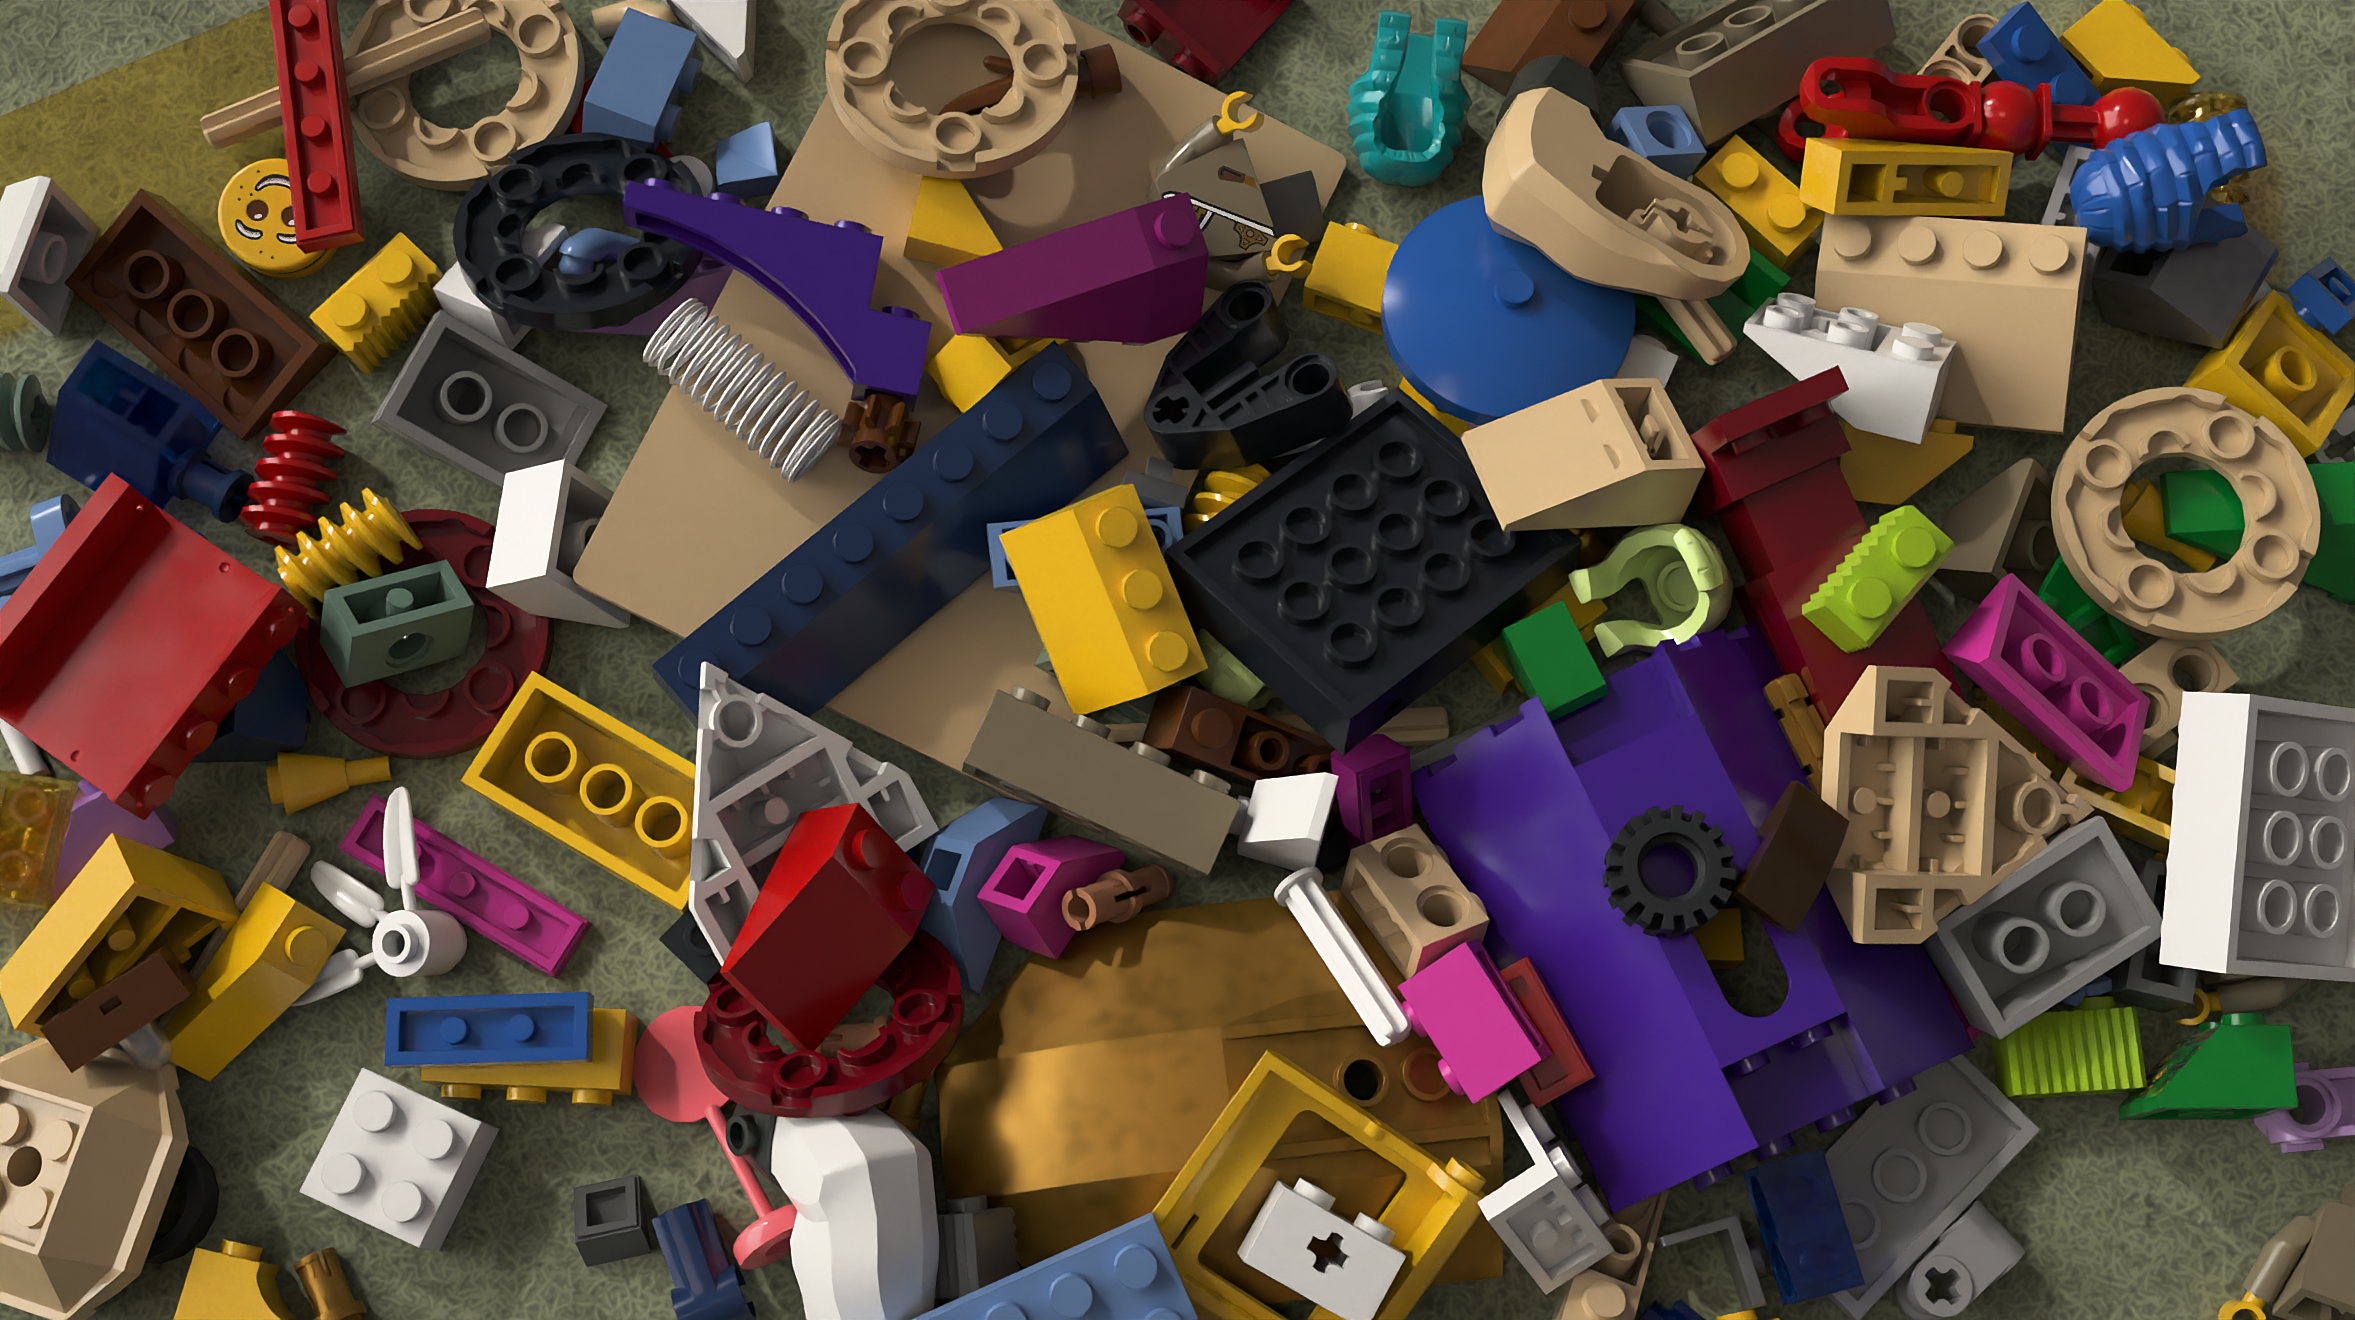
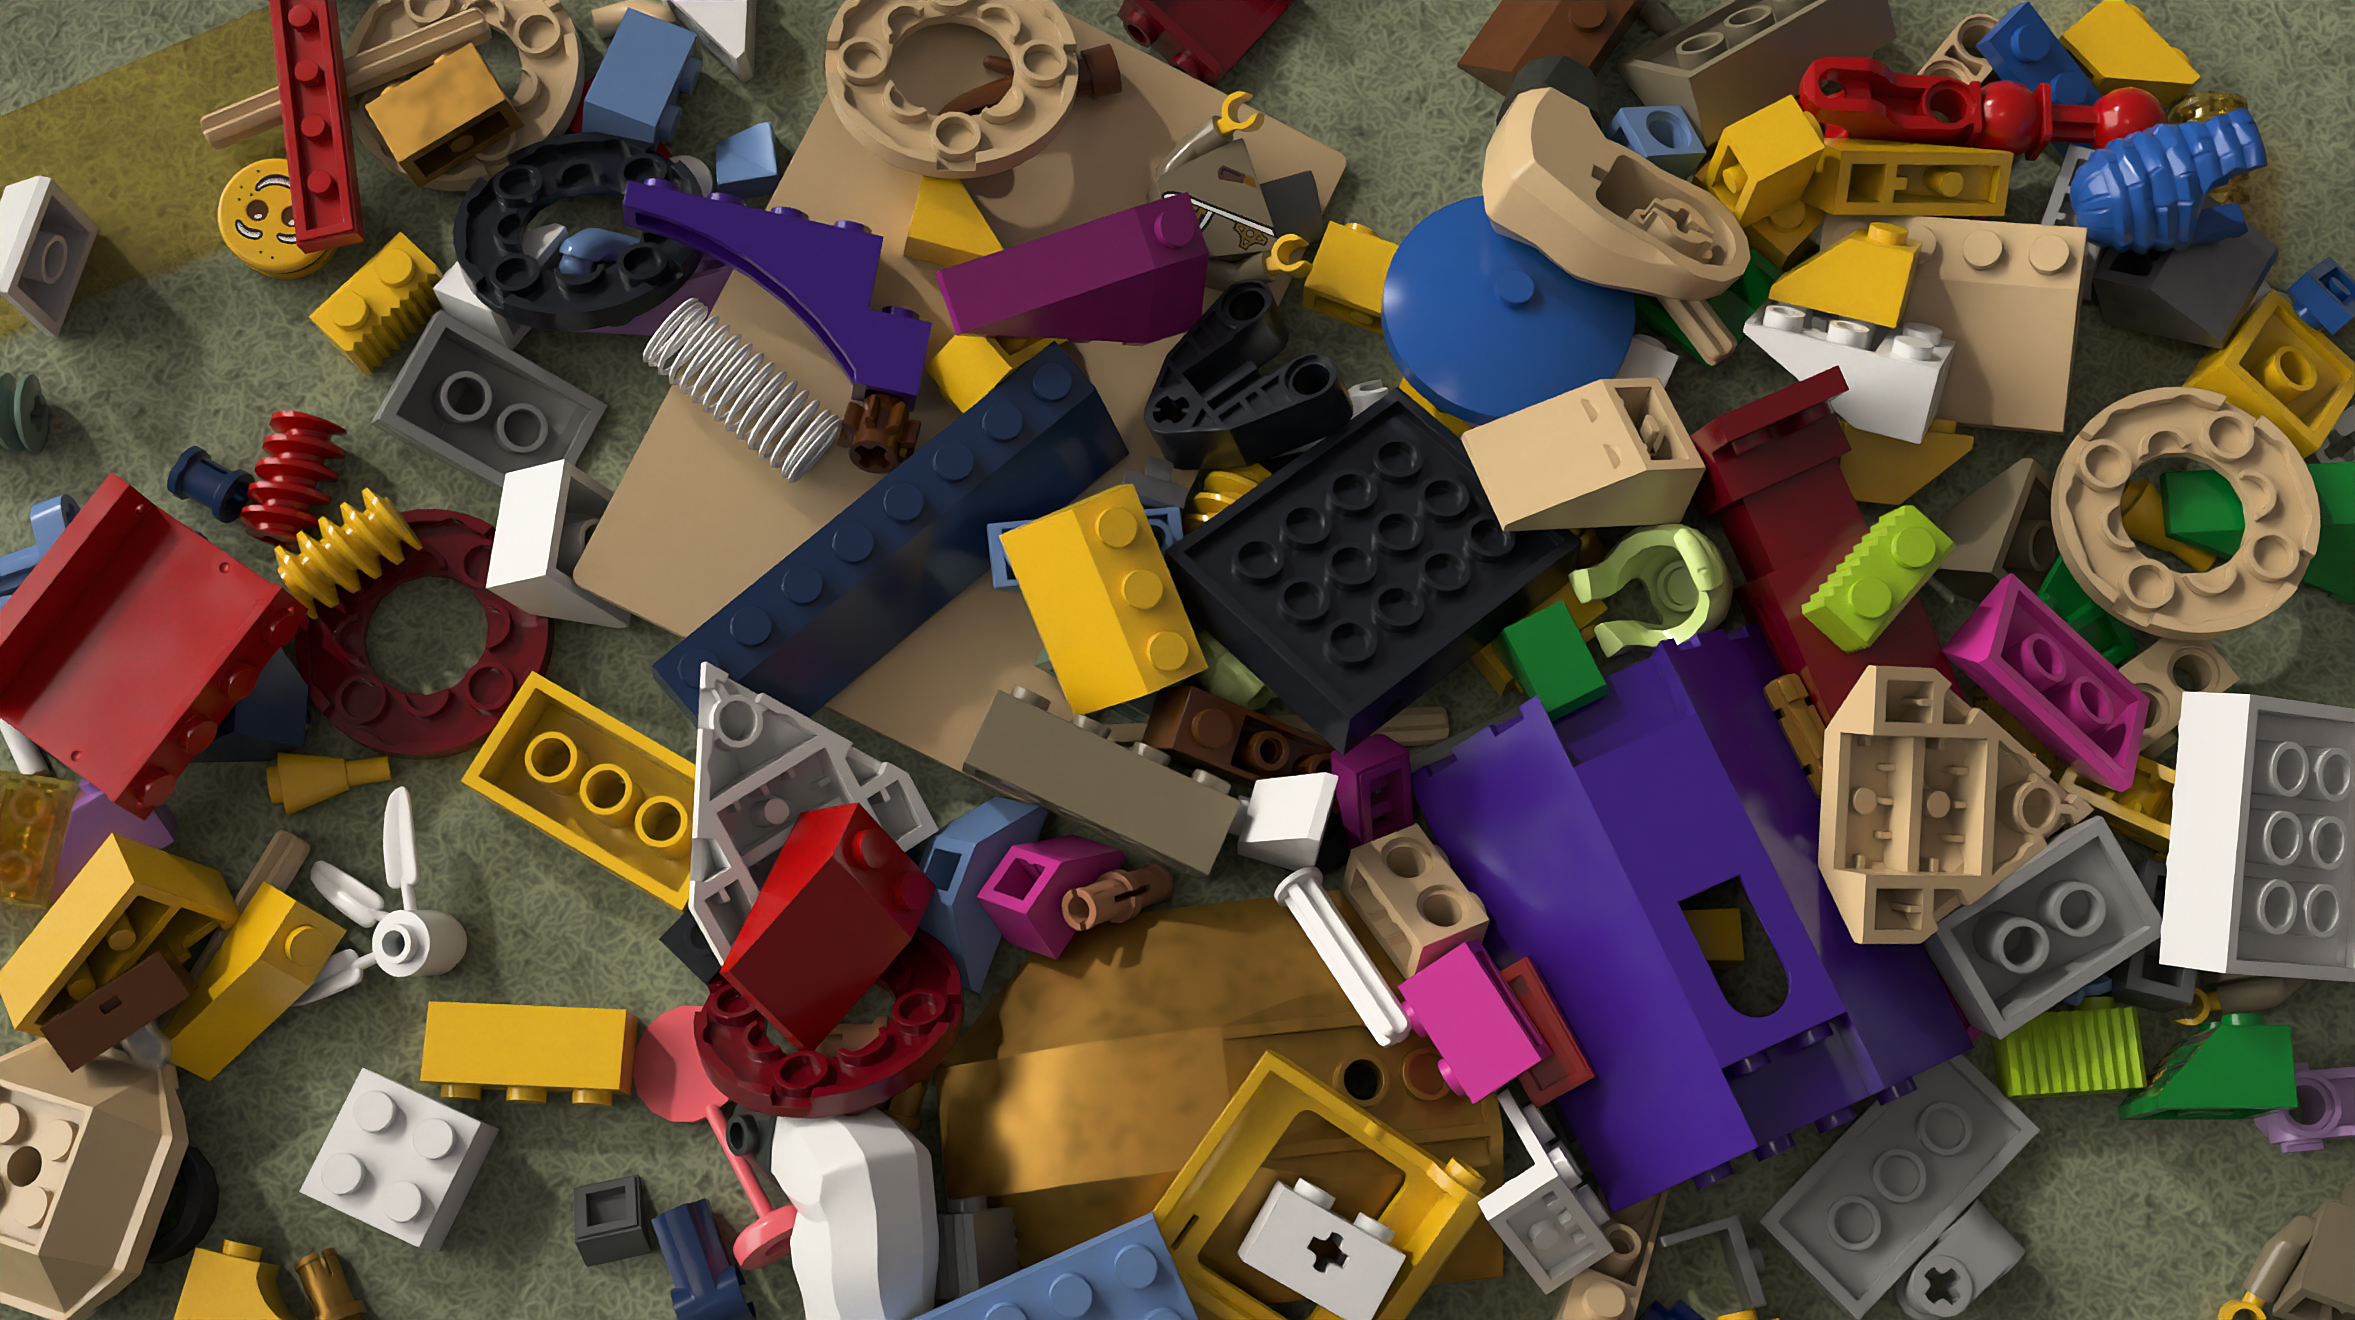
(124, 423): clear blue slope -> none
(199, 314): reddish brown slope -> none
(395, 623): sand green brick -> none
(444, 115): none -> pearl gold brick
(476, 892): dark pink tile -> none
(489, 1030): blue plate -> none
(1410, 101): teal hair -> none
(1698, 842): black tyre -> none
(1765, 160): none -> yellow brick
(1793, 859): dark brown slope -> none
(1803, 1227): clear blue brick -> none
(1857, 276): none -> yellow slope

